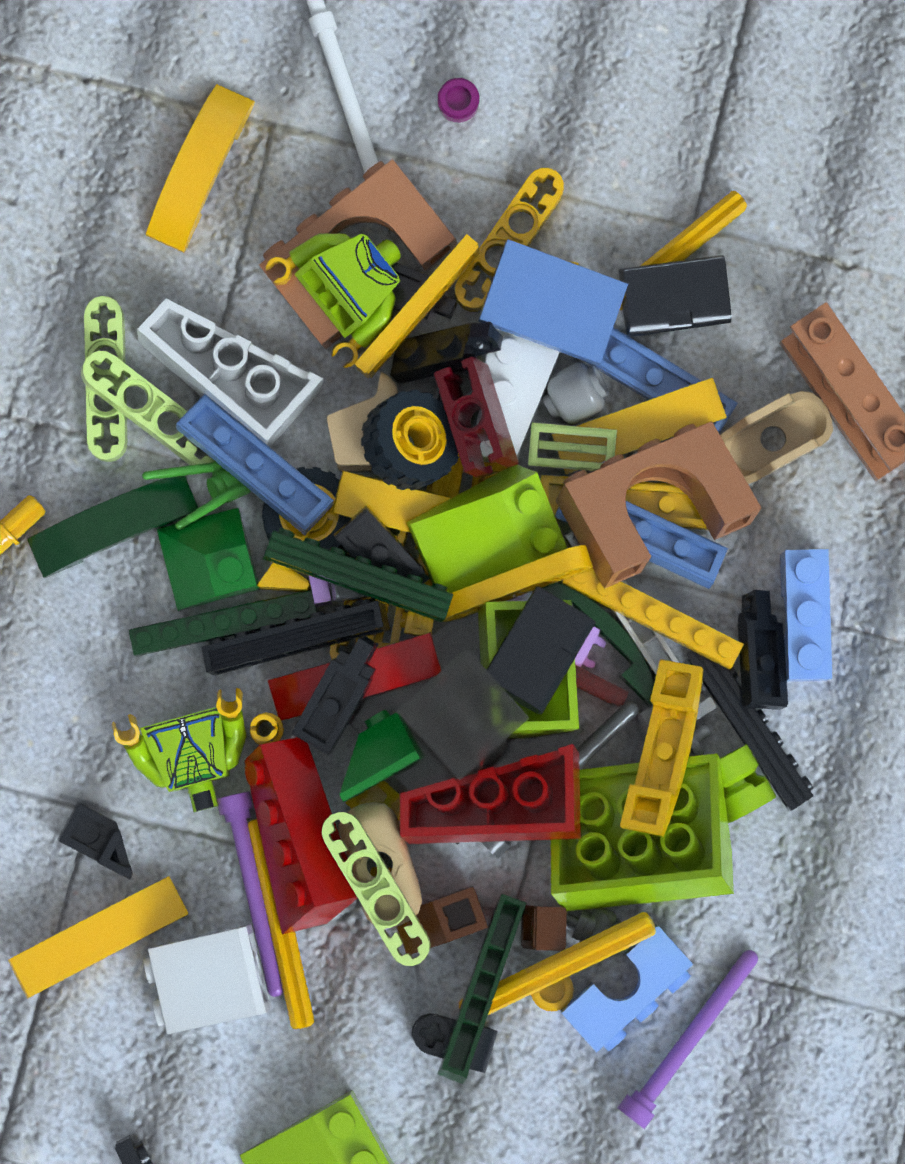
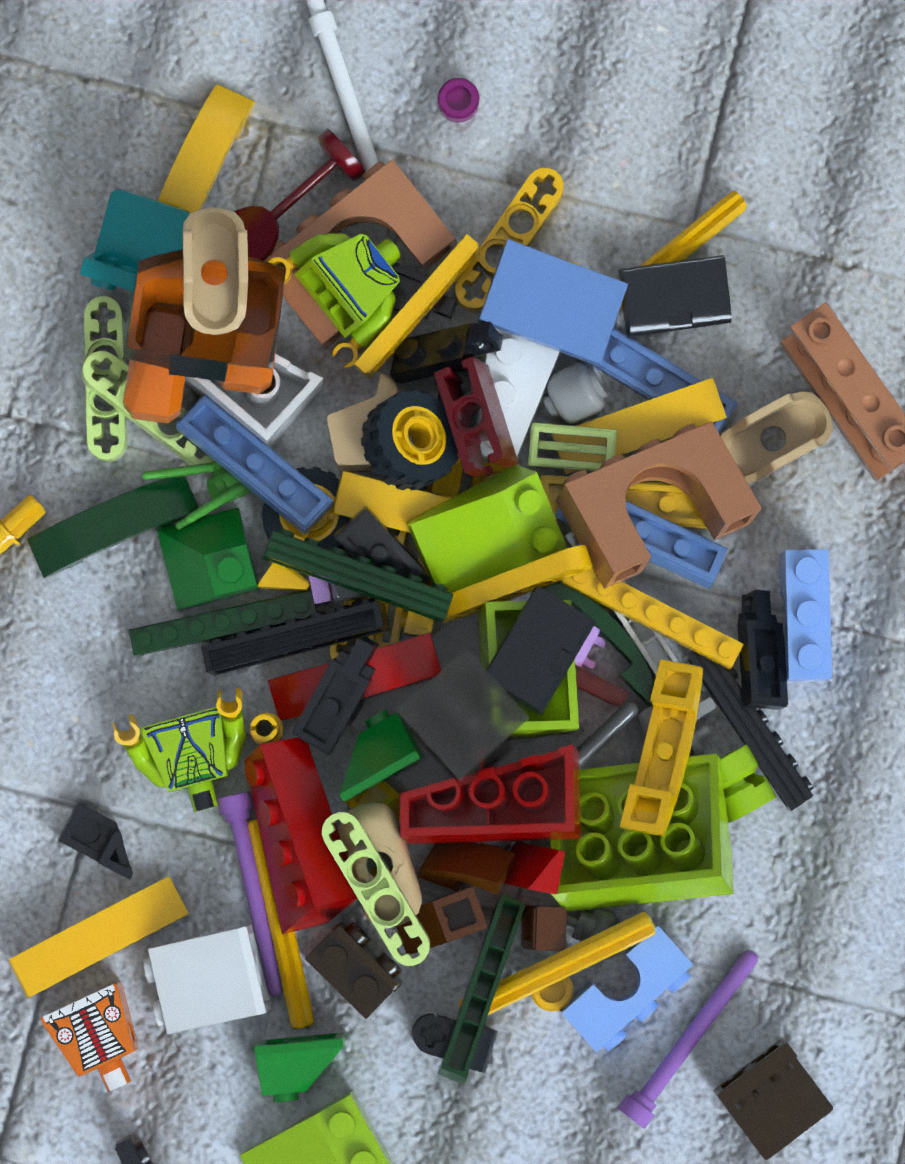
(96, 1034): none -> torso
(131, 232): none -> teal bracket
(168, 350): none -> orange piece
(219, 237): none -> tan piece
(263, 225): none -> dark red piece
(294, 1062): none -> green slope
(355, 968): none -> dark brown bracket
(468, 863): none -> reddish brown slope
(536, 868): none -> red slope
(773, 1099): none -> dark brown bracket

